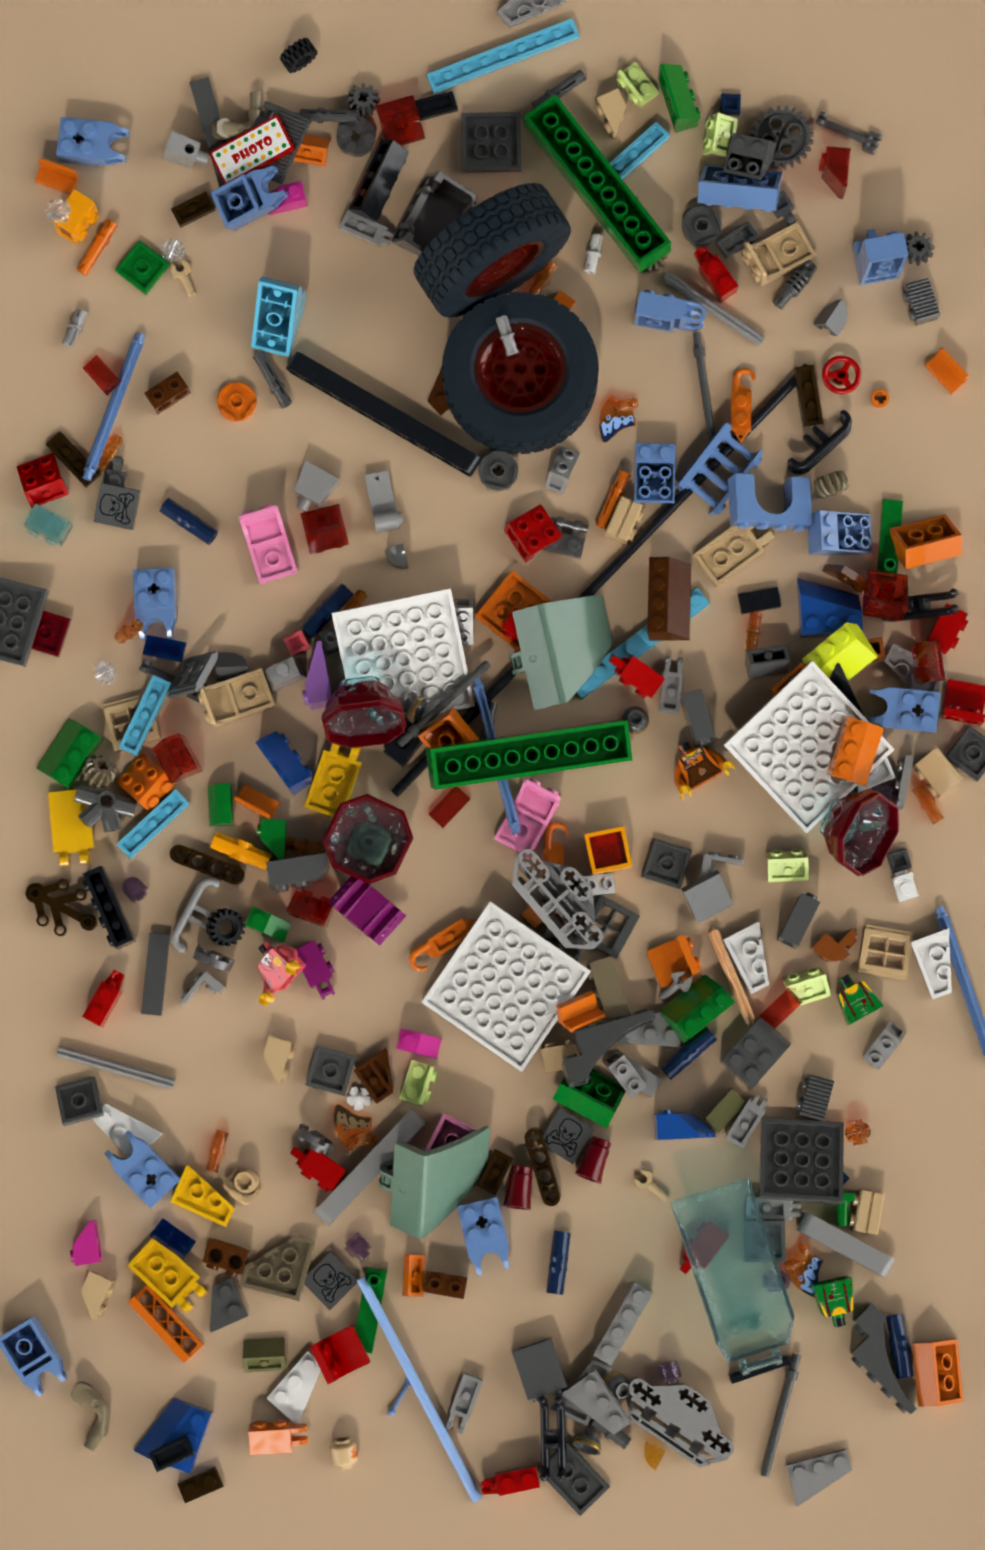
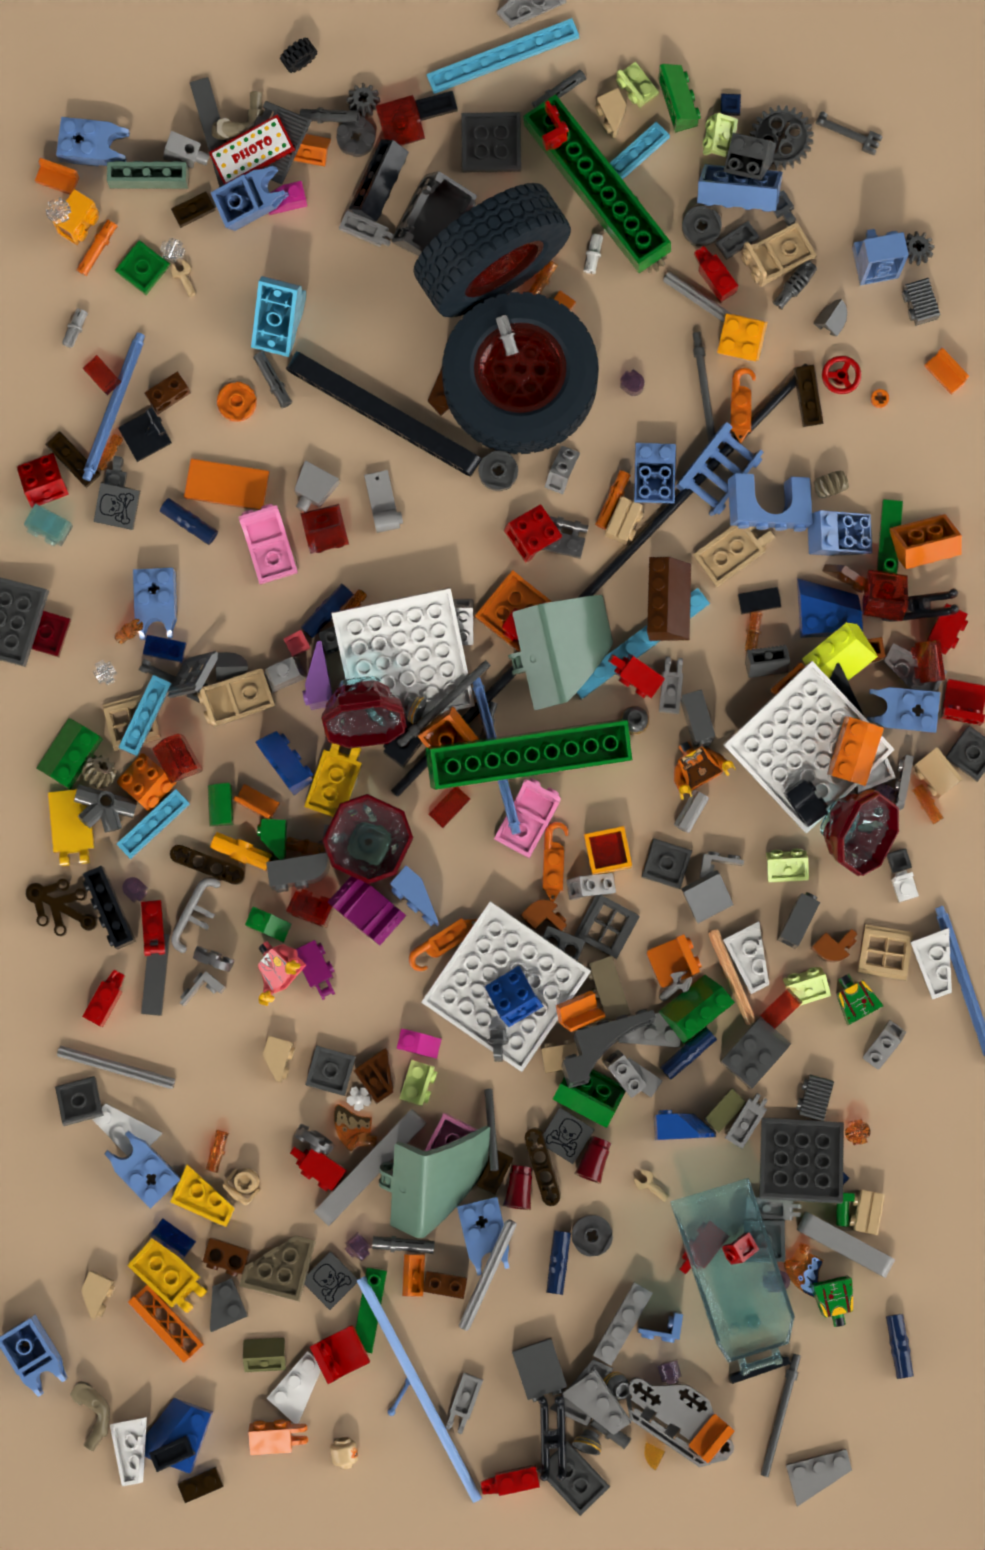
(87, 1246): dark pink slope -> none
(129, 1448): none -> white wing
(145, 435): none -> black plate
(147, 175): none -> sand green brick
(153, 927): none -> red plate
(217, 918): black tyre -> none
(226, 484): none -> orange tile
(397, 556): dark grey brick -> none
(398, 1244): none -> dark grey pin
(411, 887): none -> medium blue slope
(487, 1274): none -> light grey axle
(491, 1123): none -> dark grey bar
(498, 1039): none -> dark grey piece
(513, 996): none -> blue bracket
(556, 137): none -> red bracket
(559, 895): light grey connector -> none
(595, 1247): none -> flat silver plate
(616, 416): arm -> none
(632, 383): none -> clear purple plate
(667, 312): medium blue brick -> none
(674, 1323): none -> medium blue bracket
(691, 811): none -> light grey axle
(711, 1438): none -> orange panel
(740, 1249): none -> red bracket
(742, 337): none -> light orange piece
(805, 802): none -> black brick
(823, 450): black piece -> none
(835, 169): clear red slope -> none
(873, 1356): dark grey arch -> none
(937, 1372): orange slope -> none

